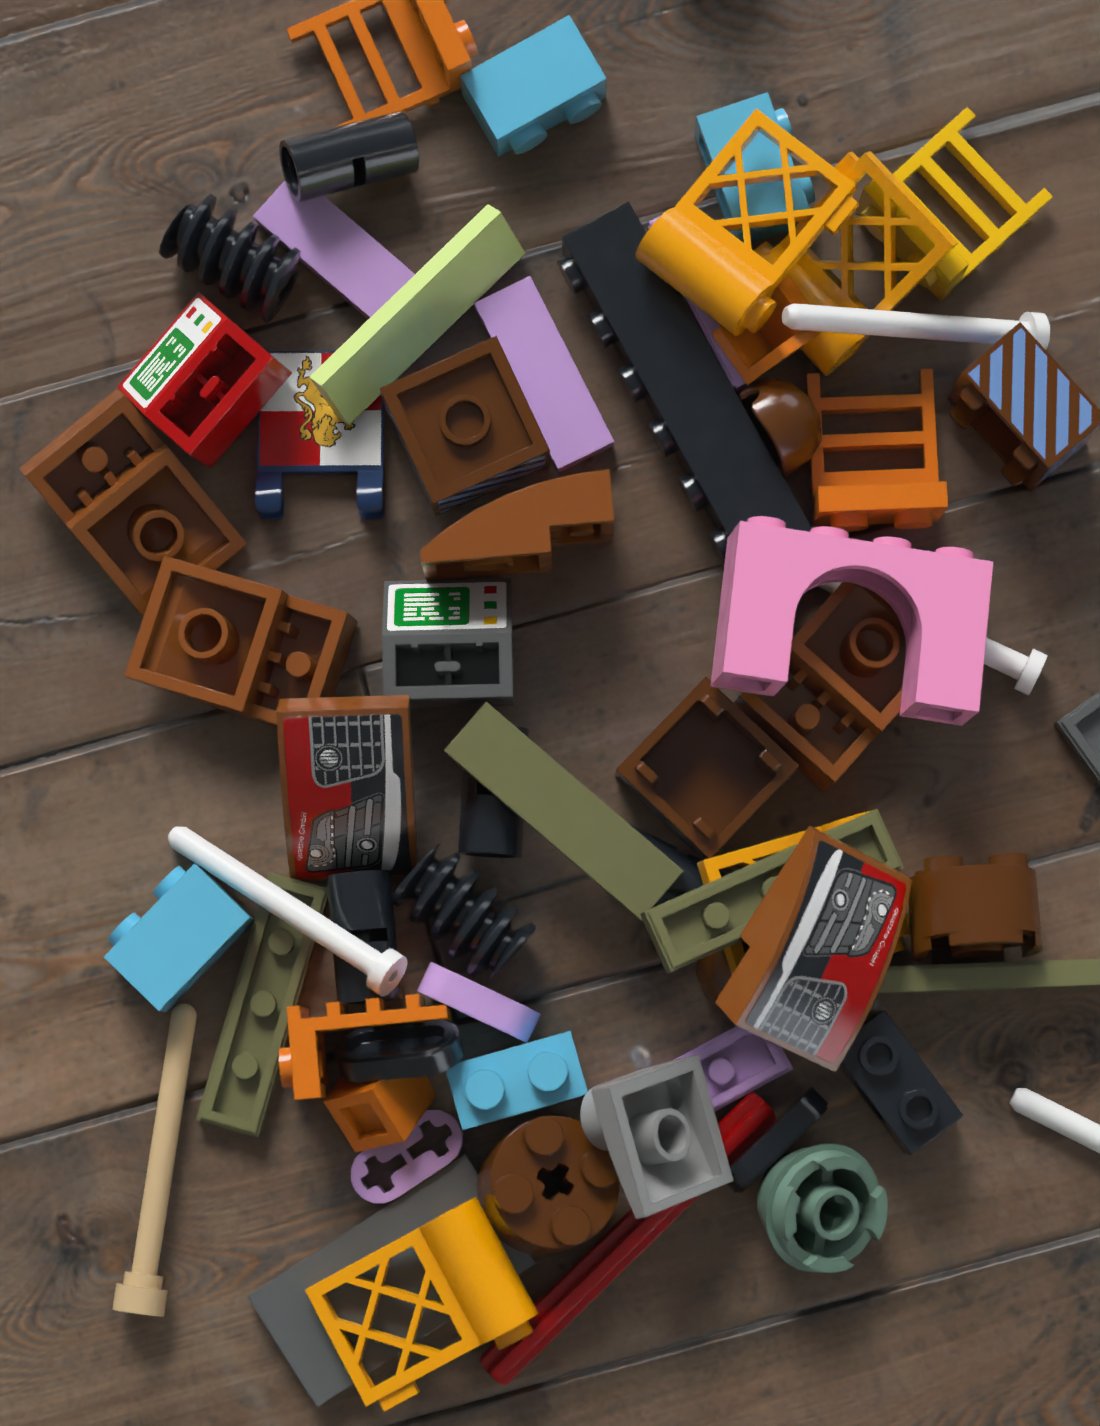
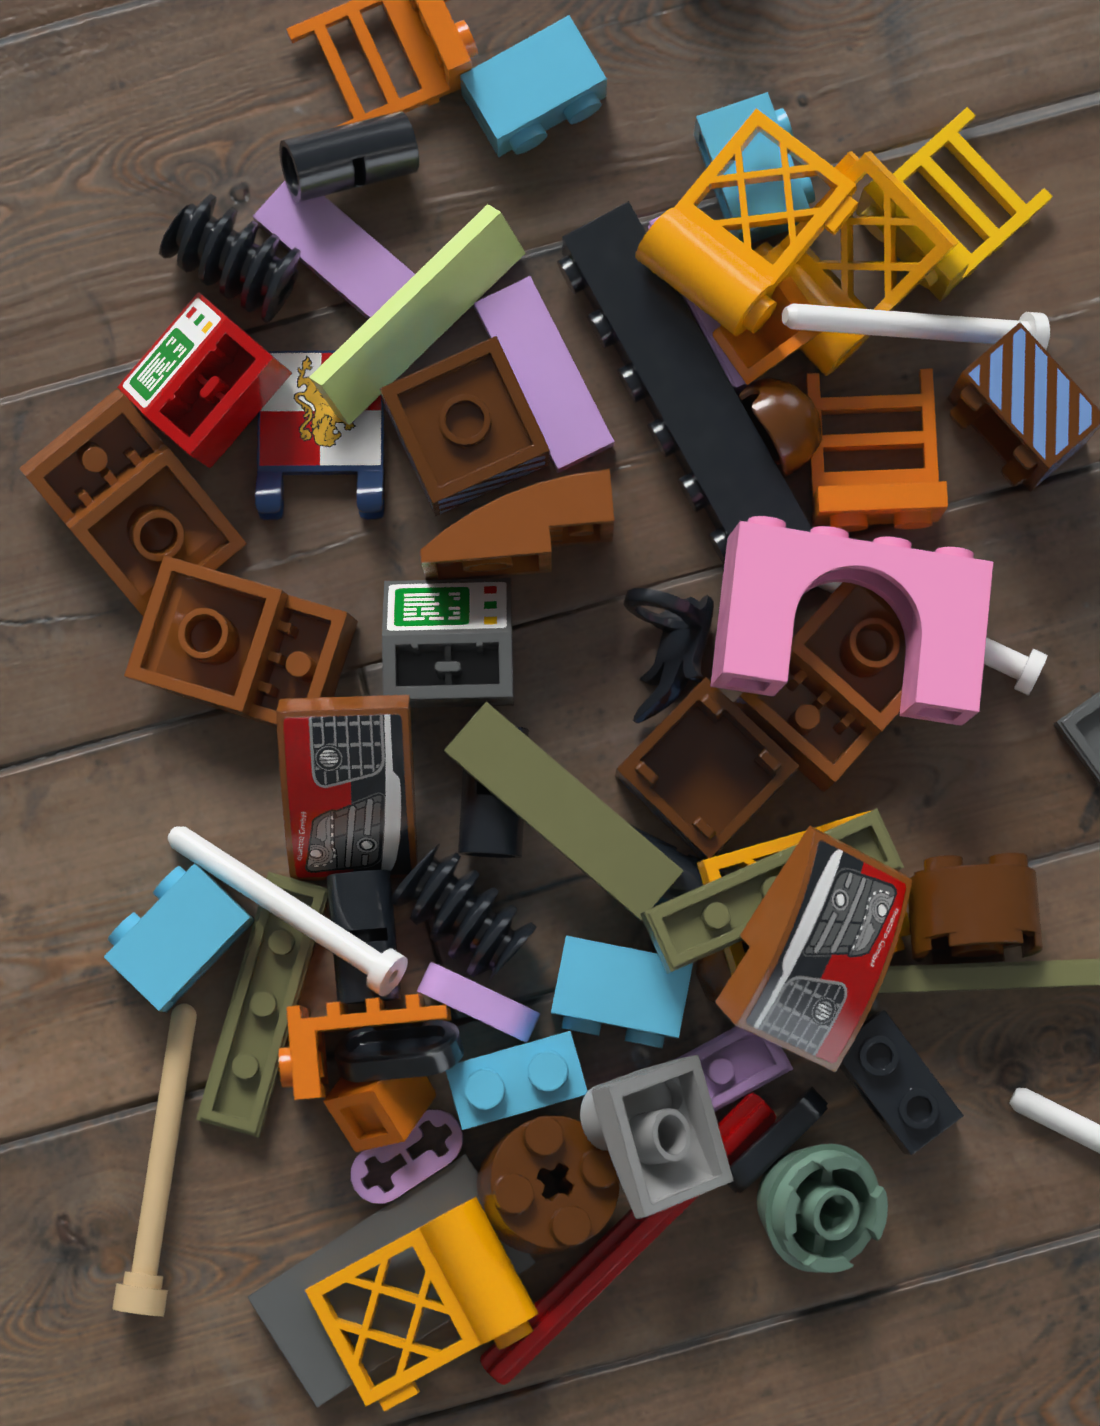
(619, 989): none -> medium azure brick
(681, 647): none -> black piece

